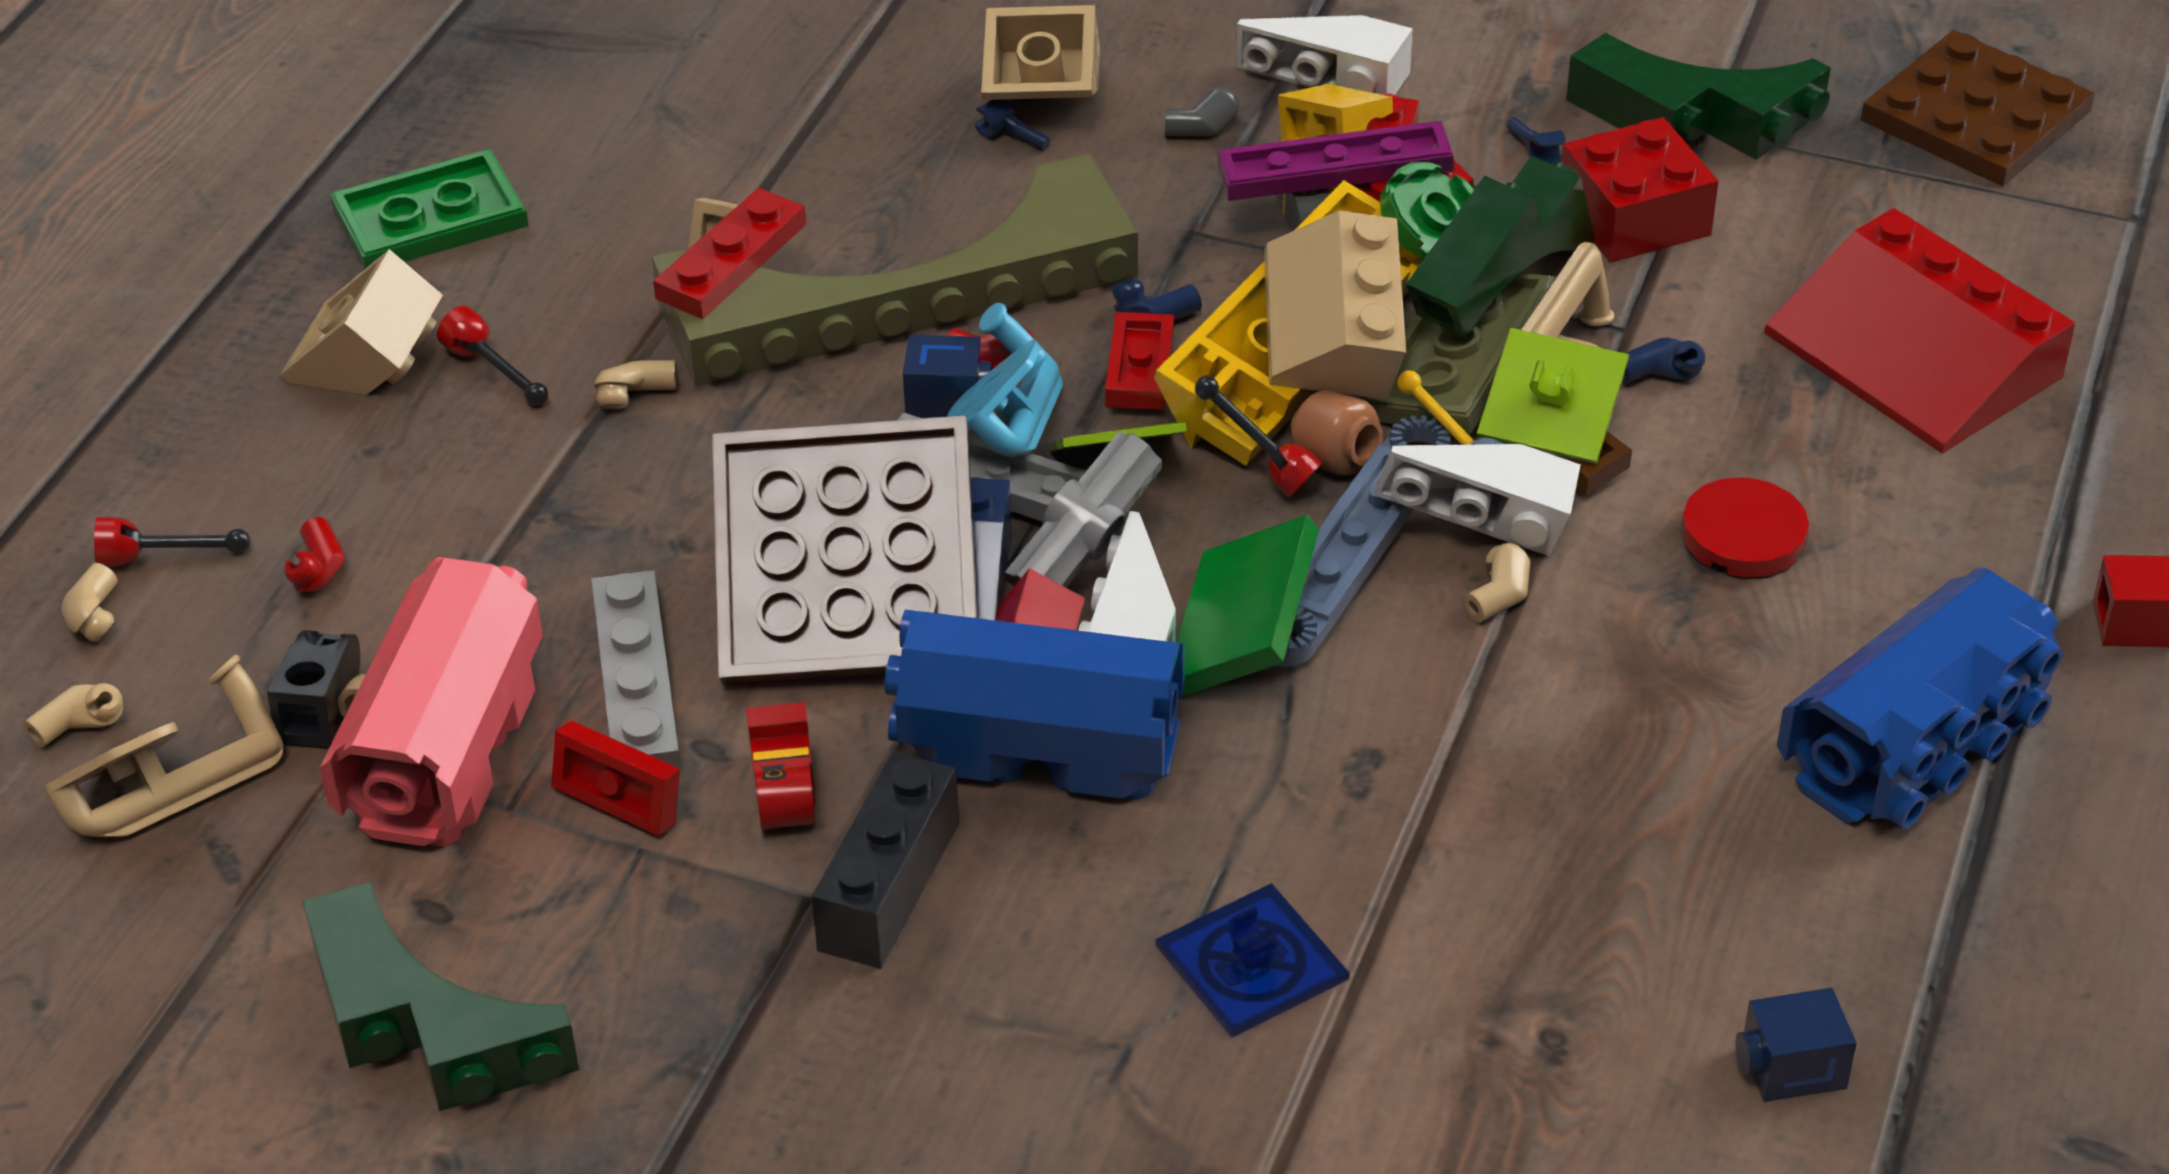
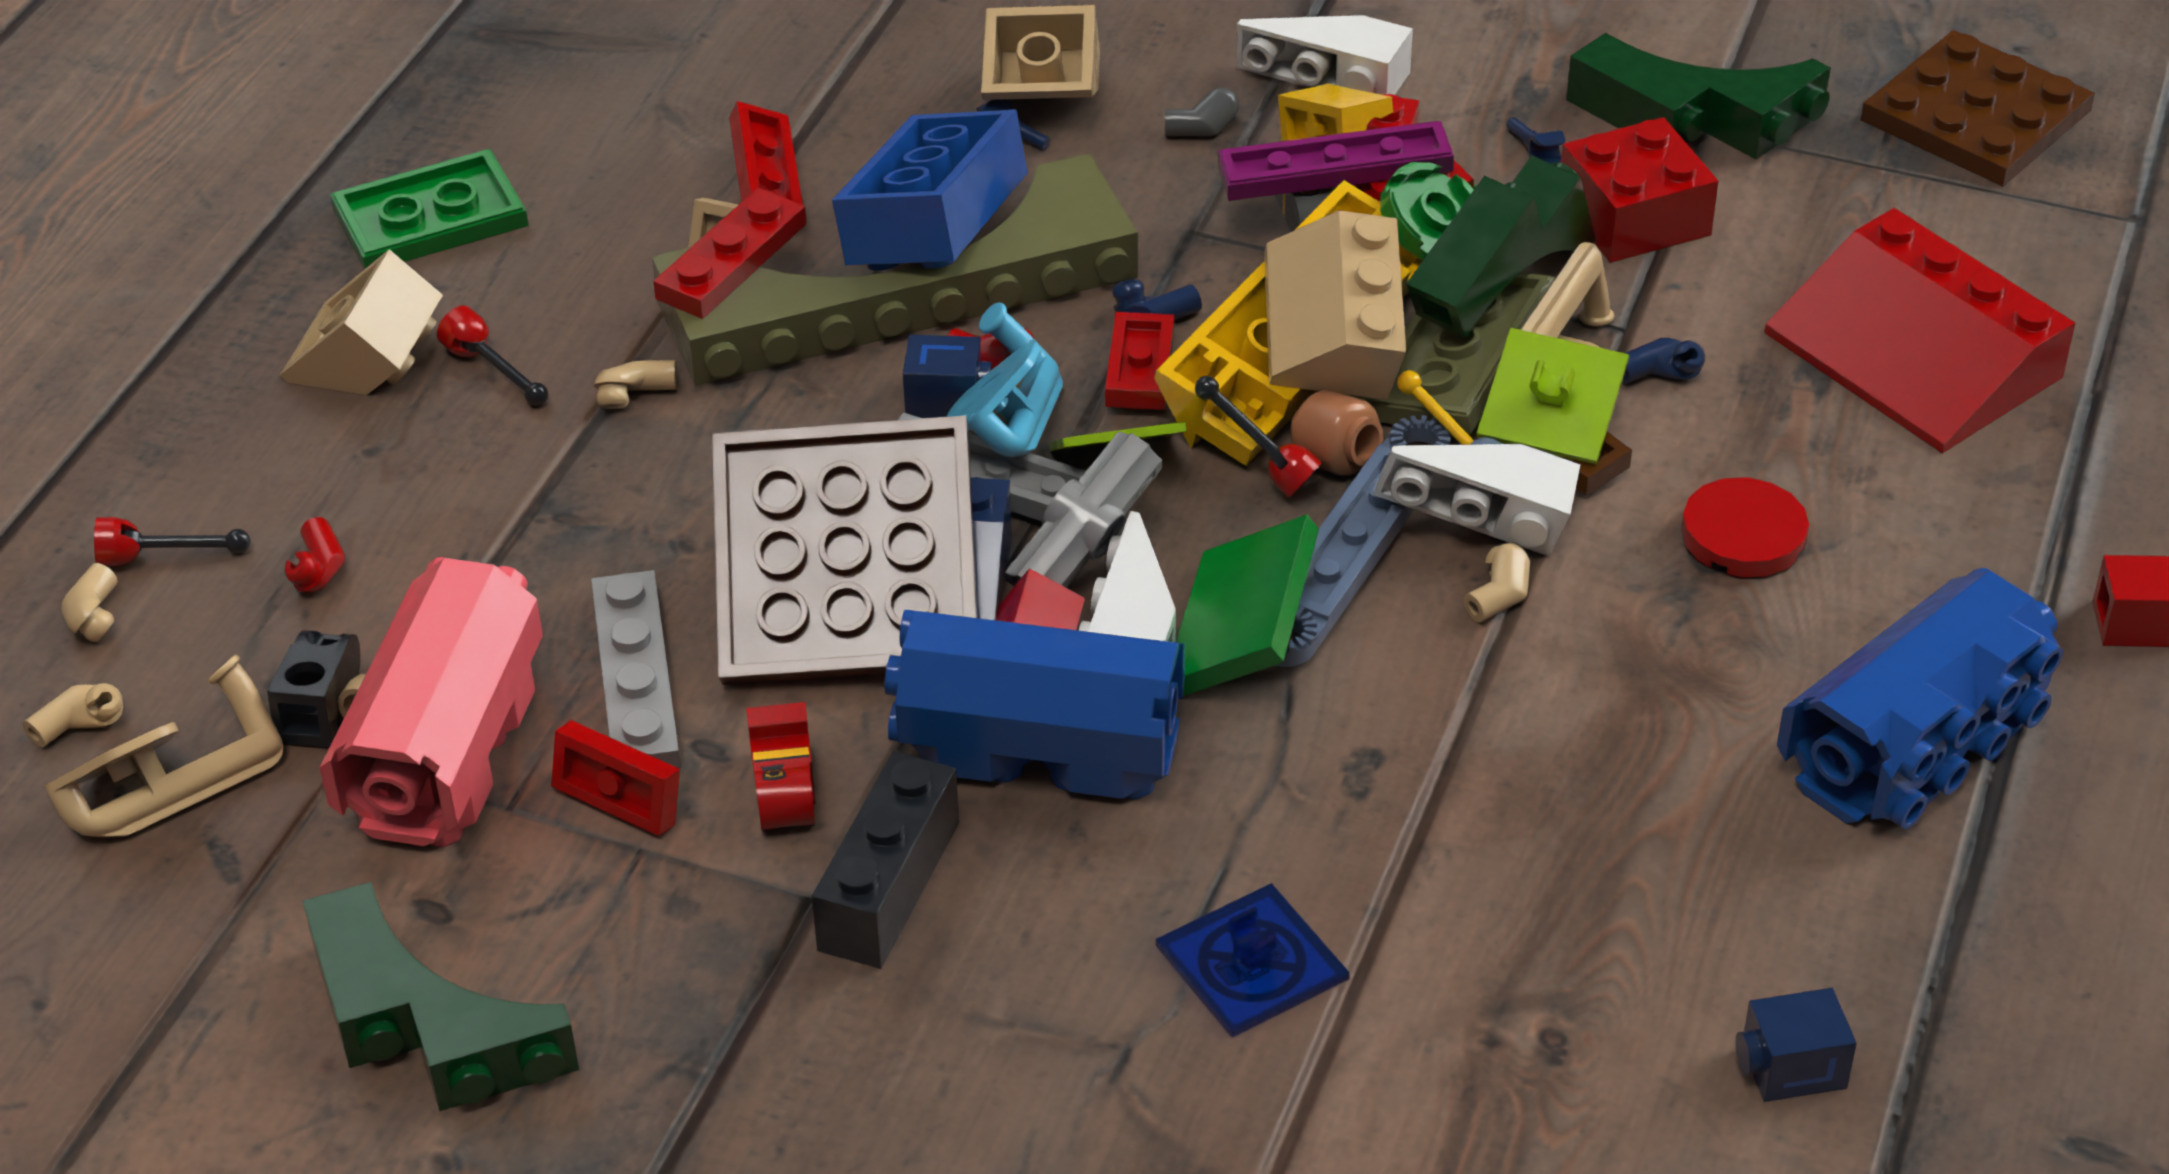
(764, 152): none -> red plate
(930, 189): none -> blue brick

